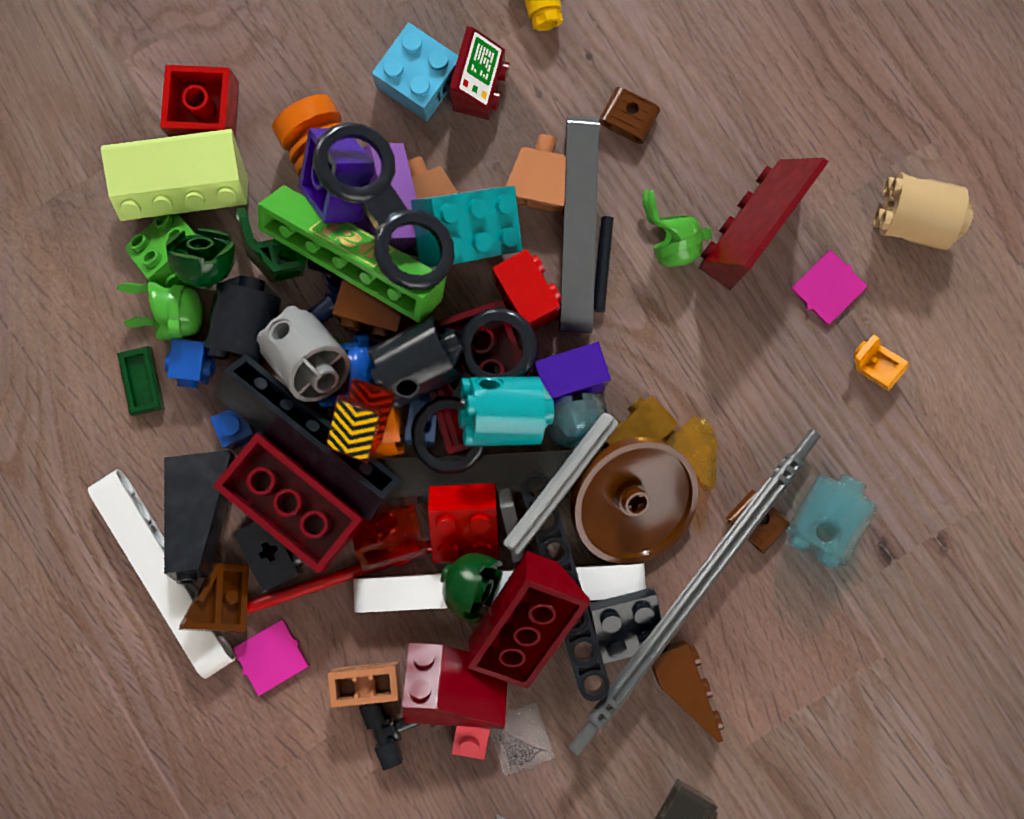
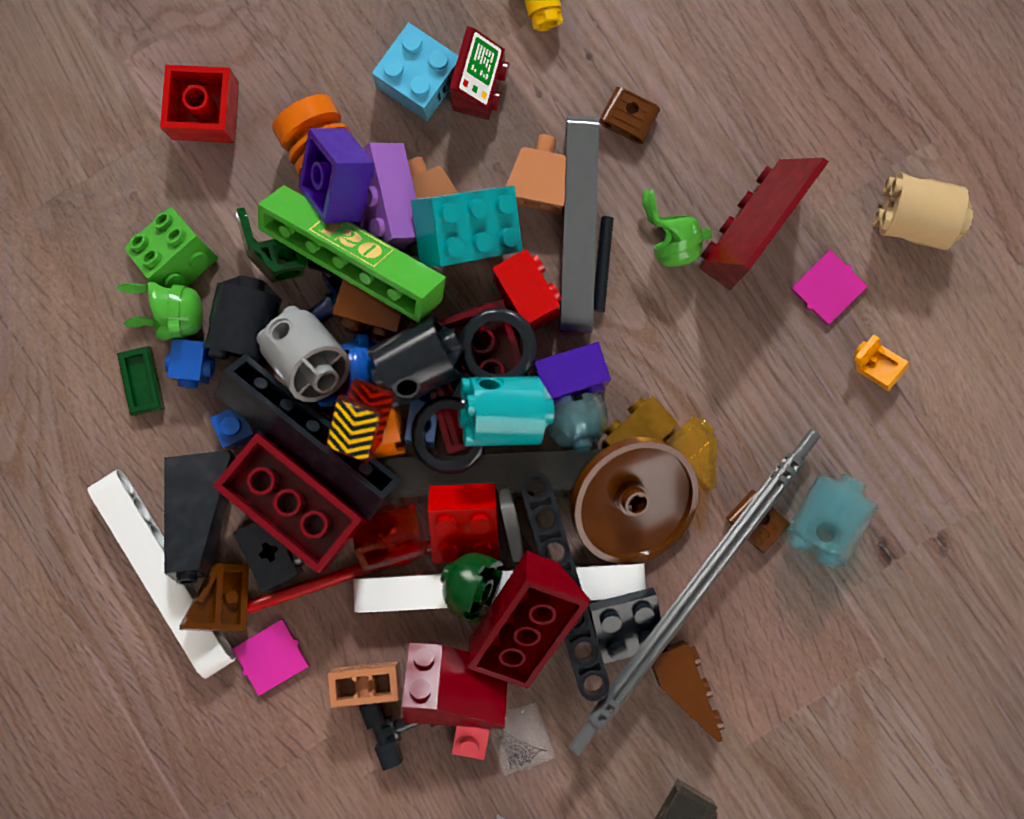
(175, 175): yellowish green slope -> none
(201, 258): dark green cylinder -> none
(383, 205): black bar -> none
(560, 484): light grey axle -> none

